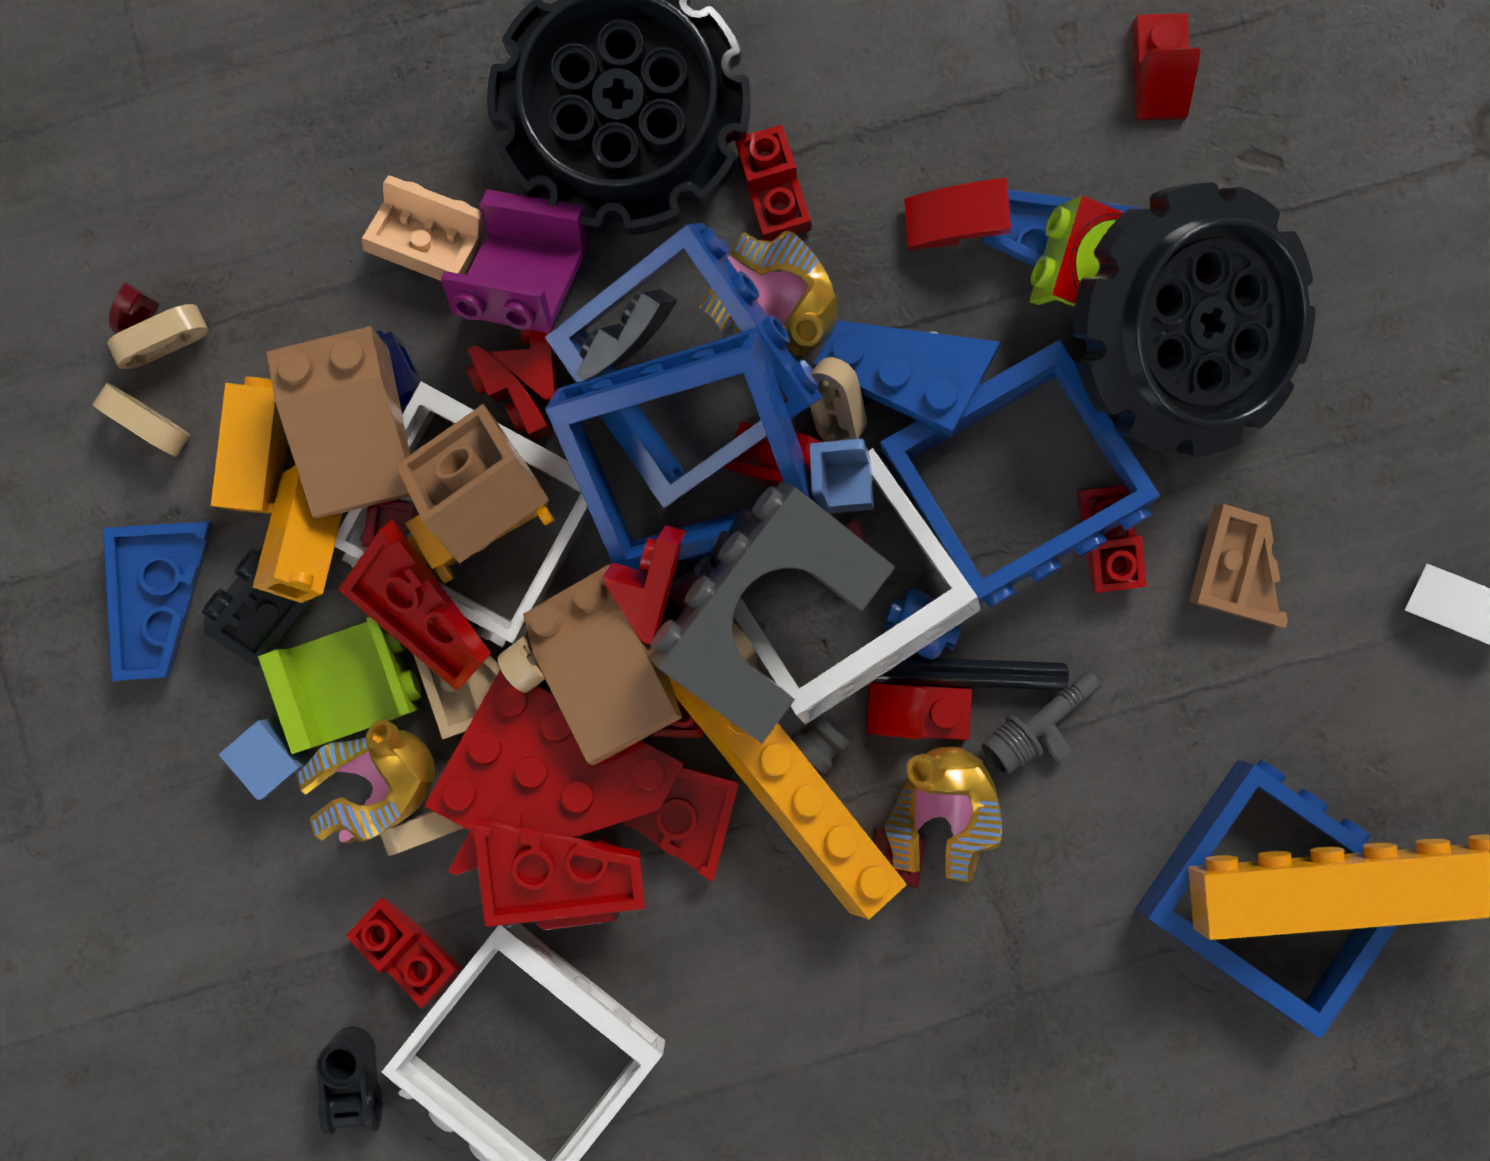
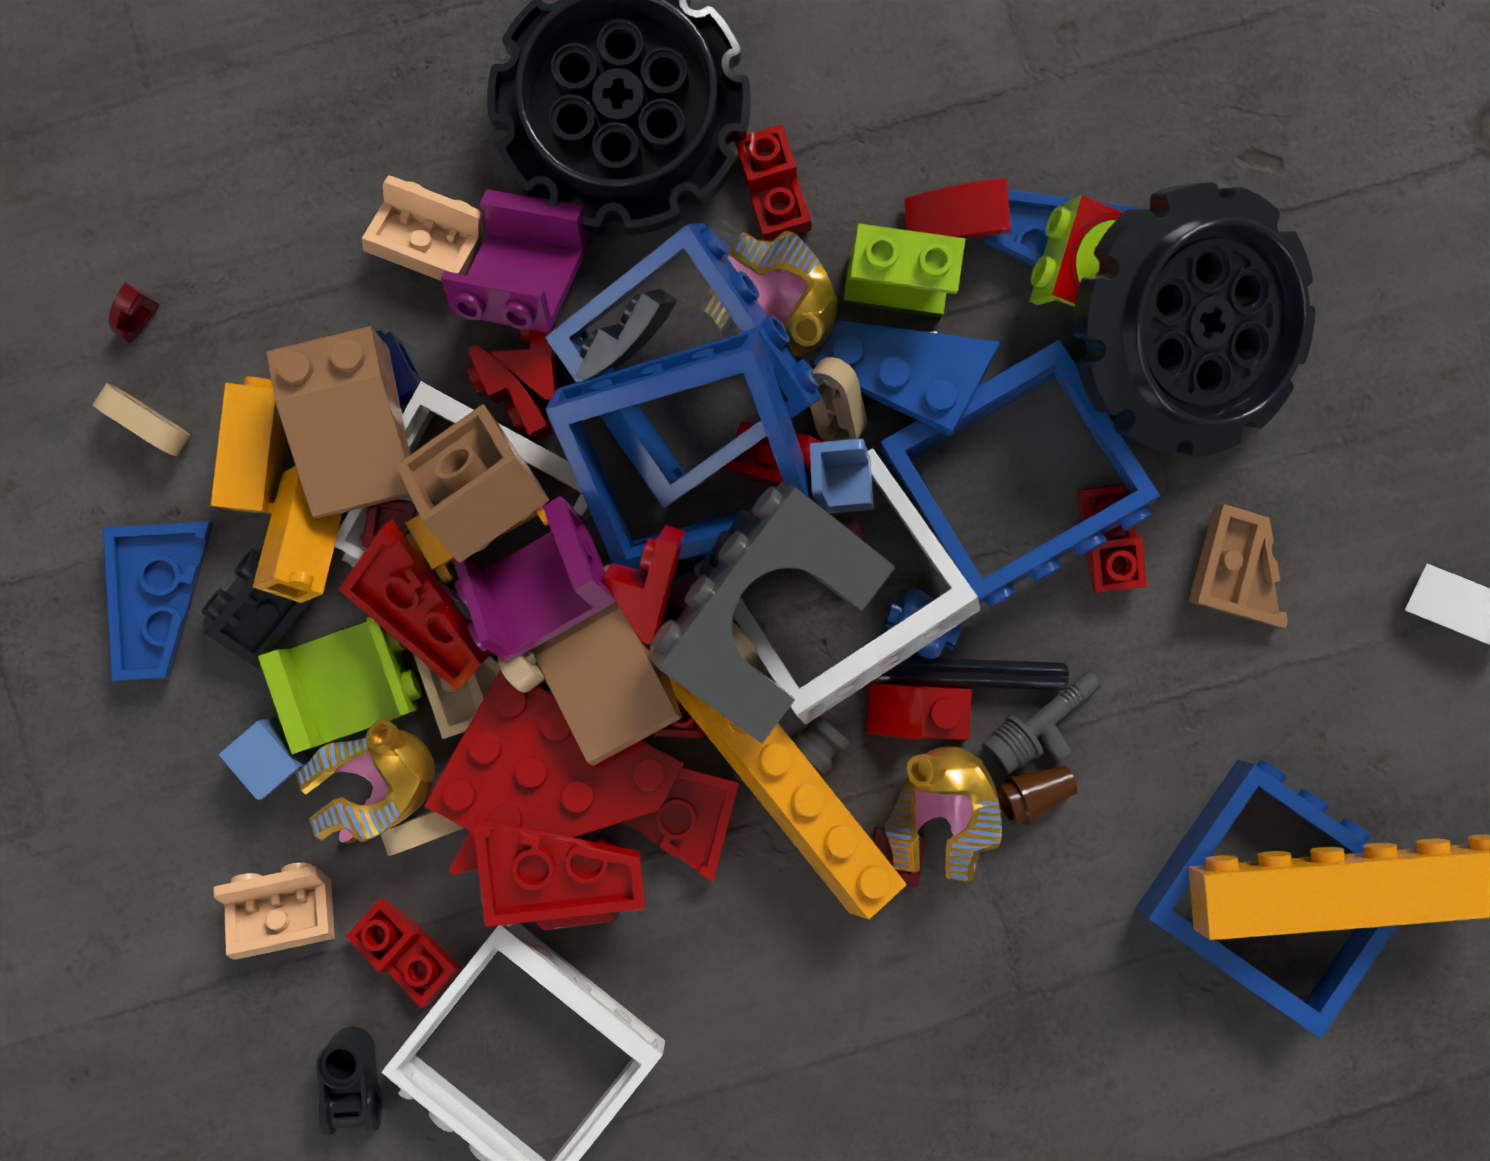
(157, 336): tan beam -> none
(276, 910): none -> light nougat bracket
(535, 588): none -> magenta panel
(902, 270): none -> lime panel
(1035, 793): none -> reddish brown cone
(1163, 66): red slope -> none

